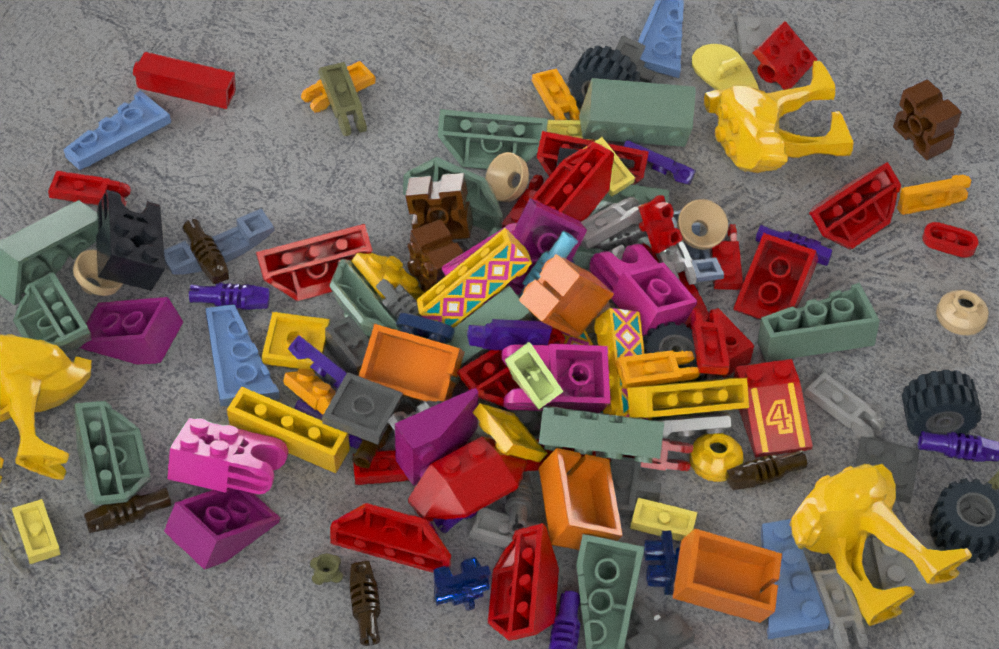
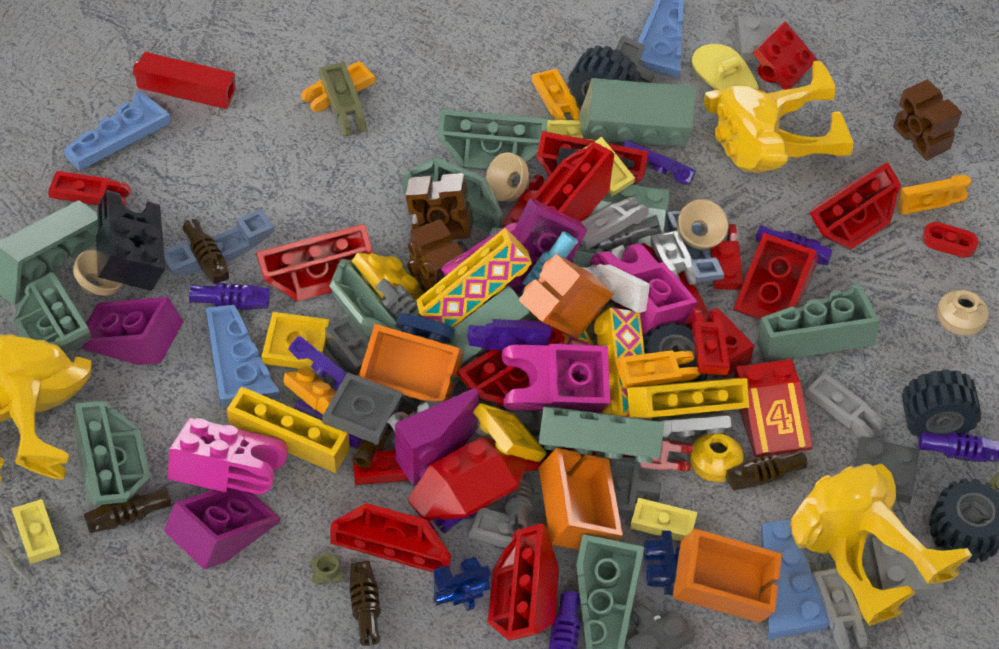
(533, 375): yellowish green slope -> none
(626, 288): none -> white hinge
(658, 224): red hips -> none

